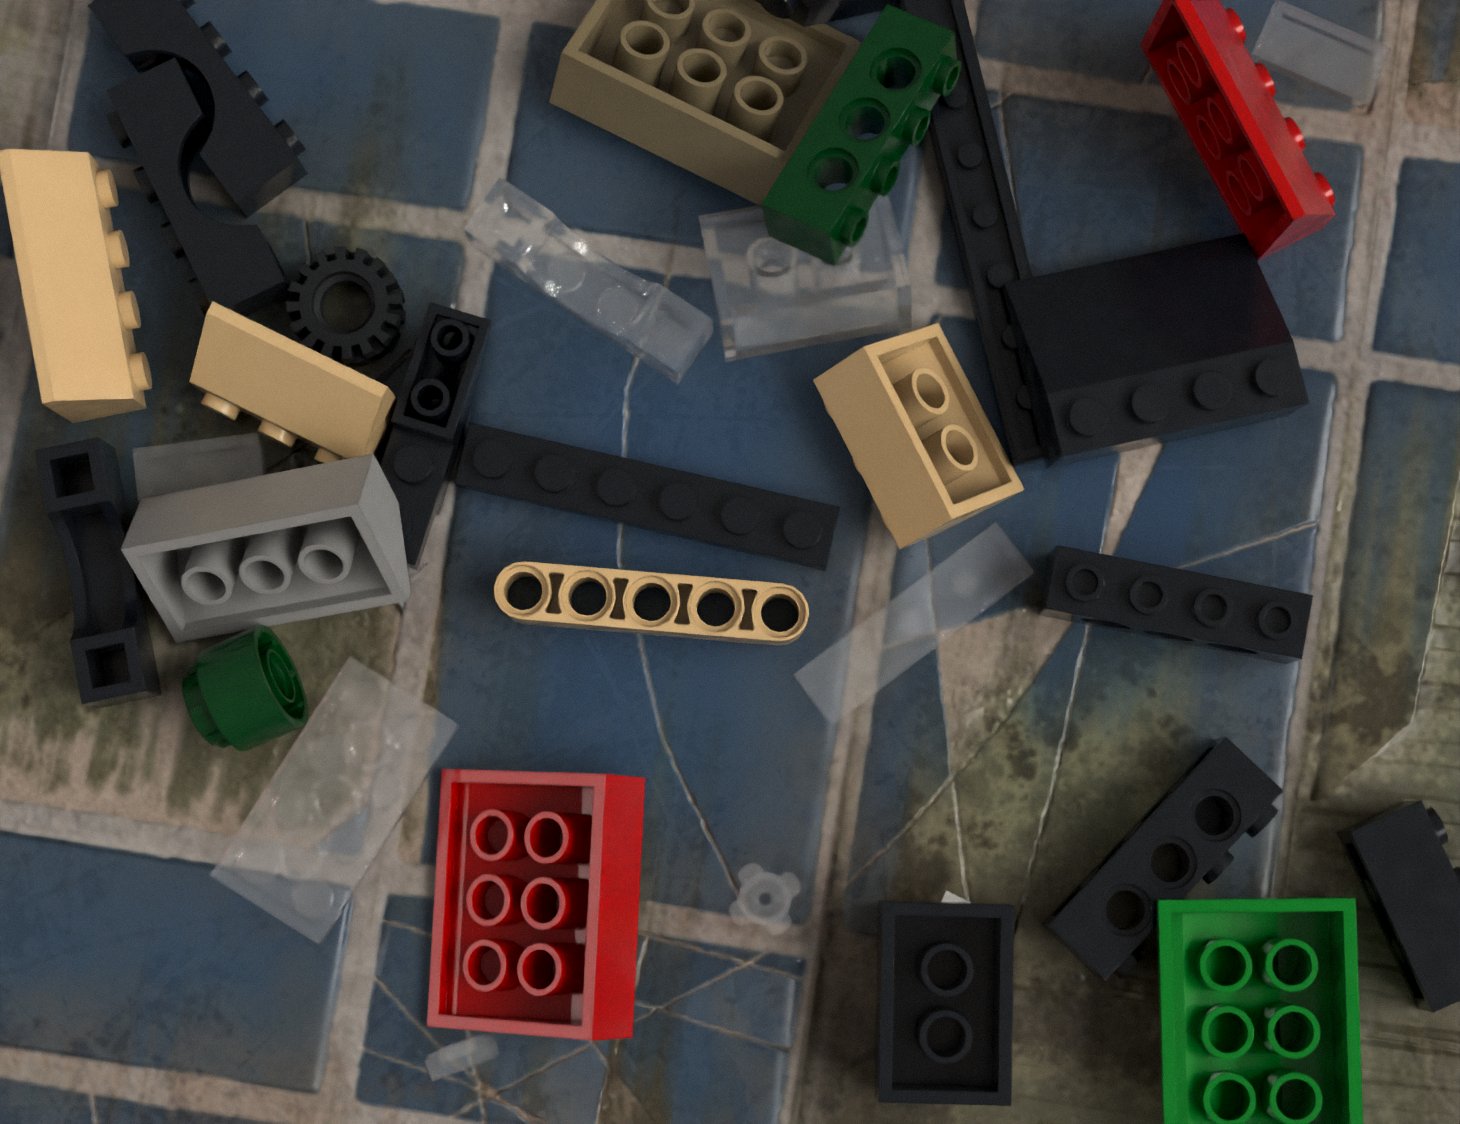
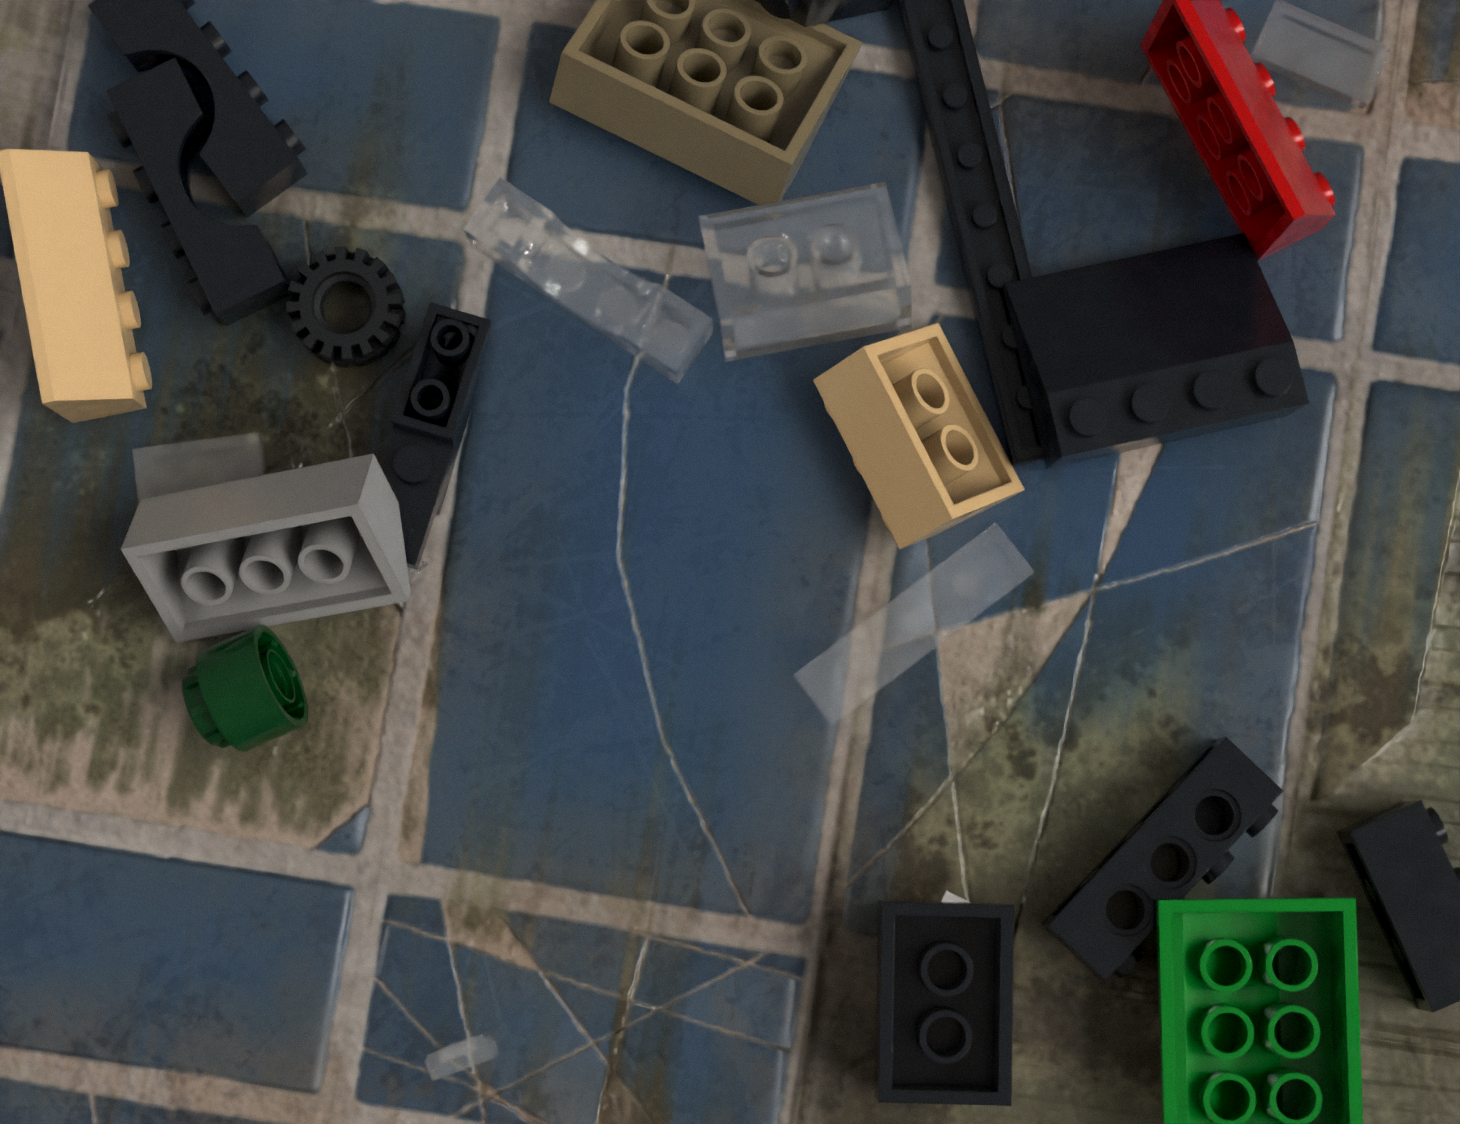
(110, 617): black arch -> none
(289, 389): tan slope -> none
(335, 800): clear plate -> none
(536, 903): red slope -> none
(624, 586): tan beam -> none
(647, 496): black plate -> none
(775, 914): clear plate -> none
(895, 52): dark green brick -> none
(1175, 605): black brick -> none

